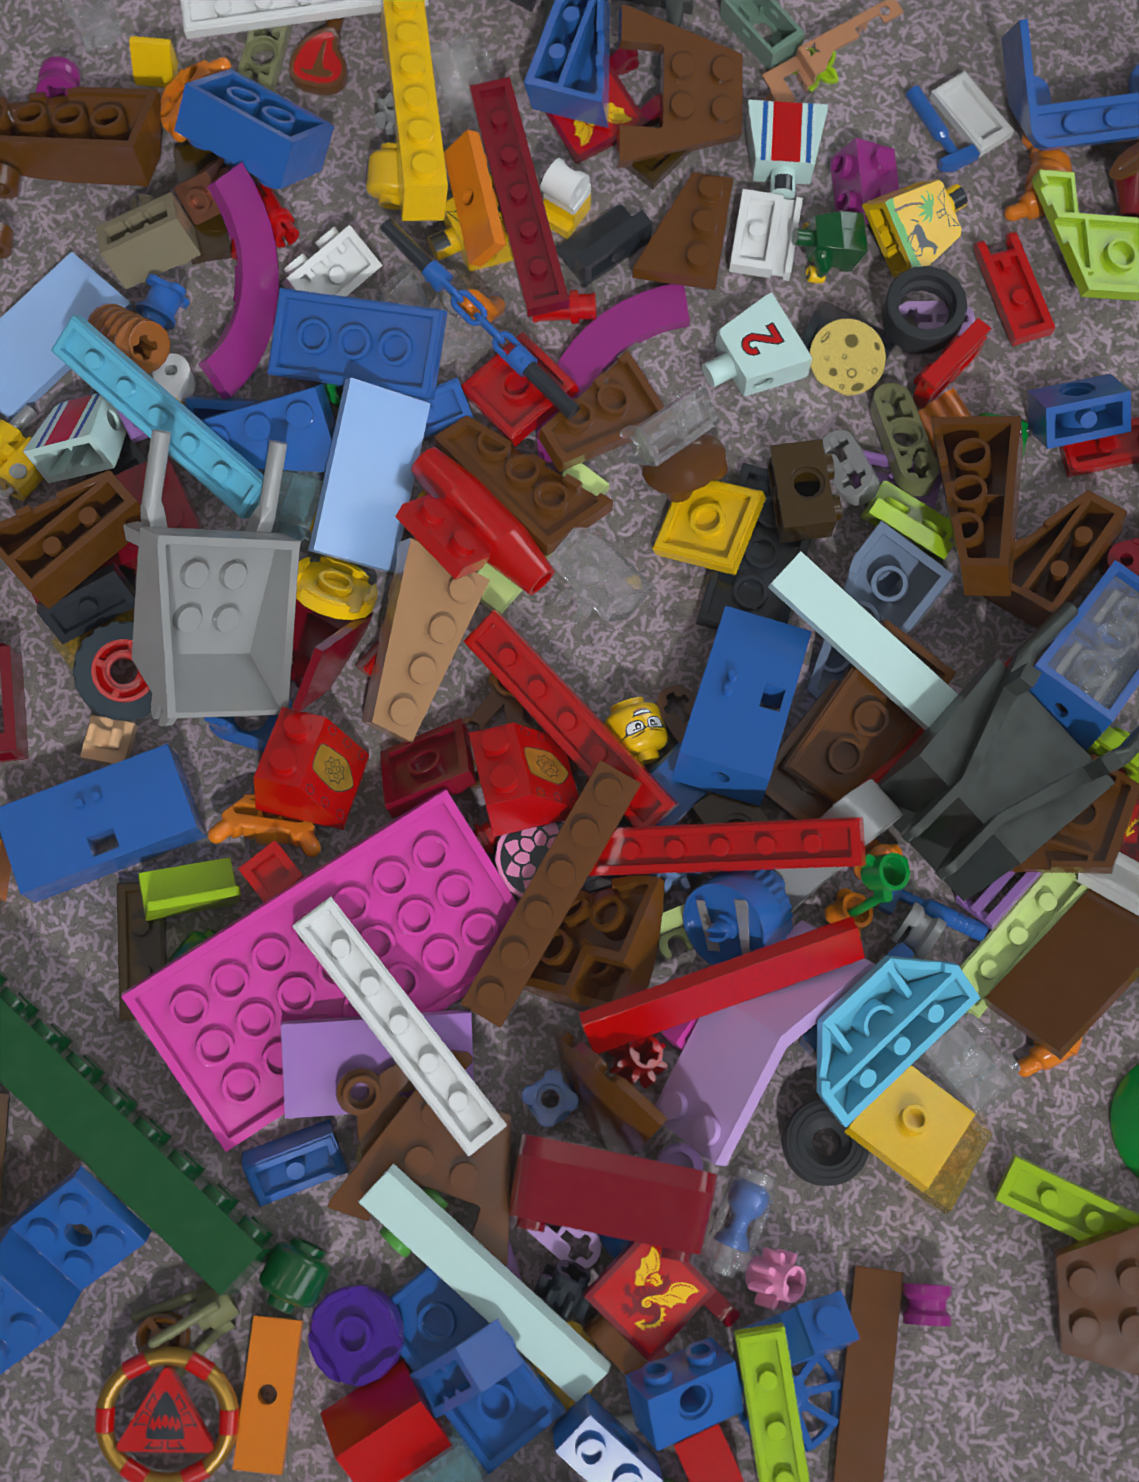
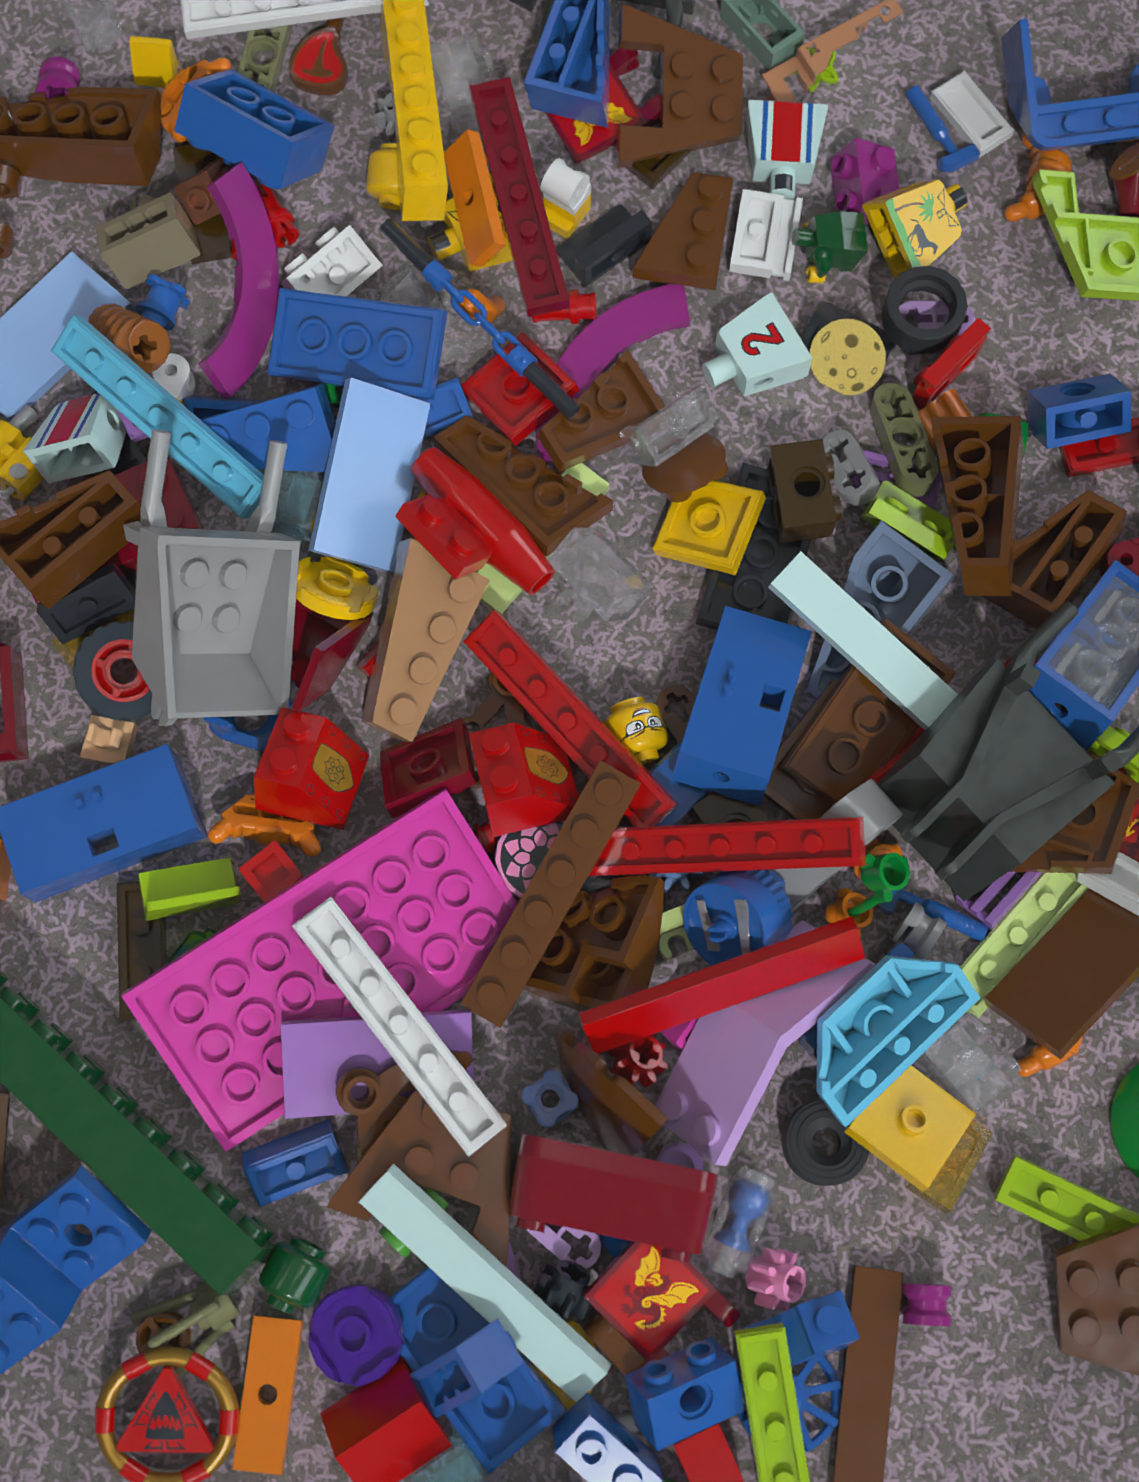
(1015, 291): red hinge -> none

